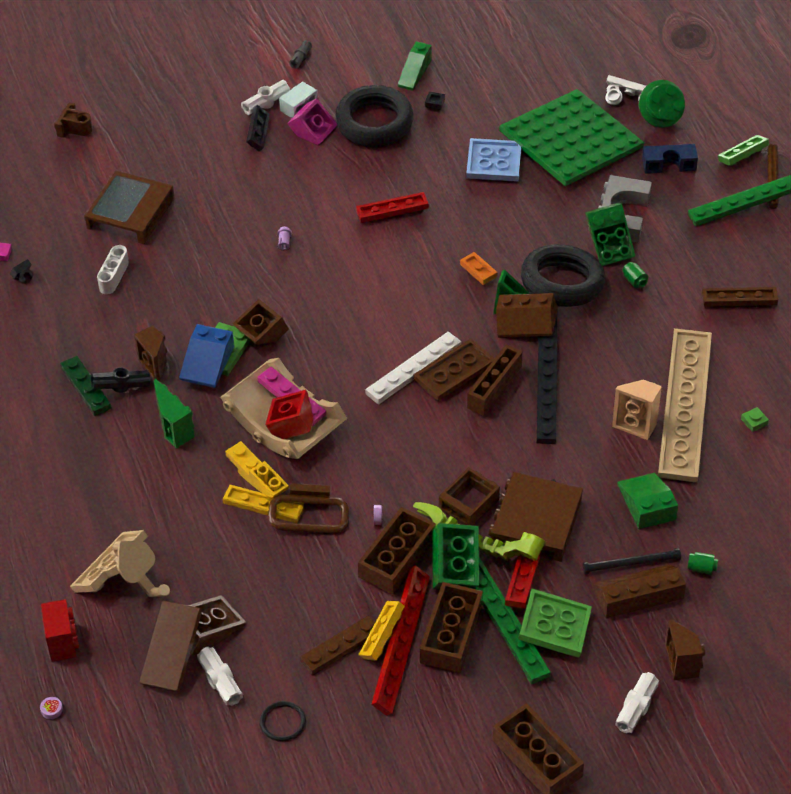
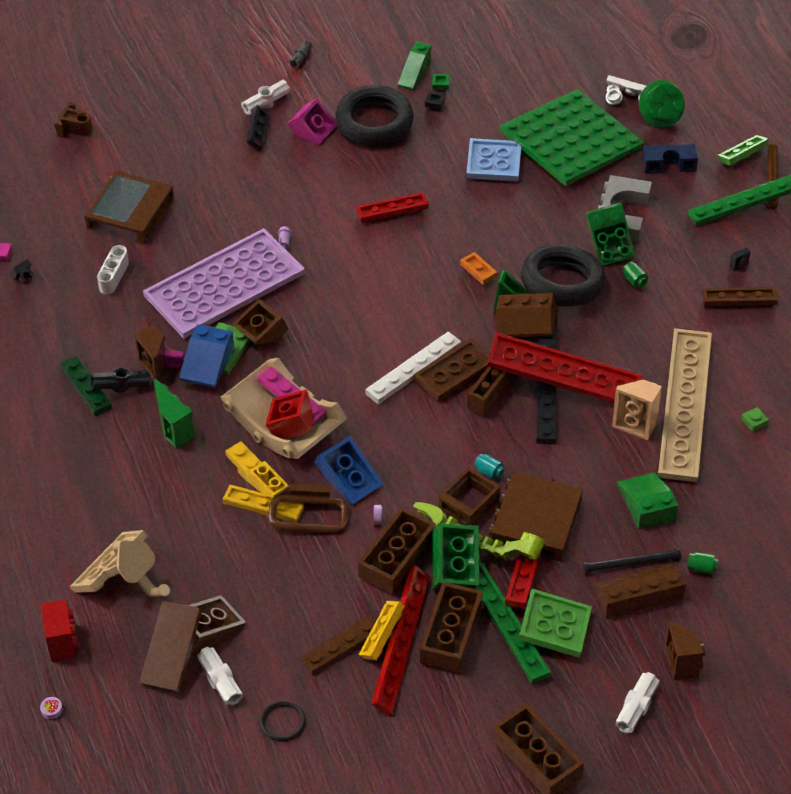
(173, 359): none -> dark pink tile
(223, 282): none -> lavender plate
(296, 98): light aqua brick -> none
(348, 471): none -> blue slope
(440, 82): none -> green plate
(489, 466): none -> teal brick
(558, 368): none -> red plate
(740, 258): none -> black plate

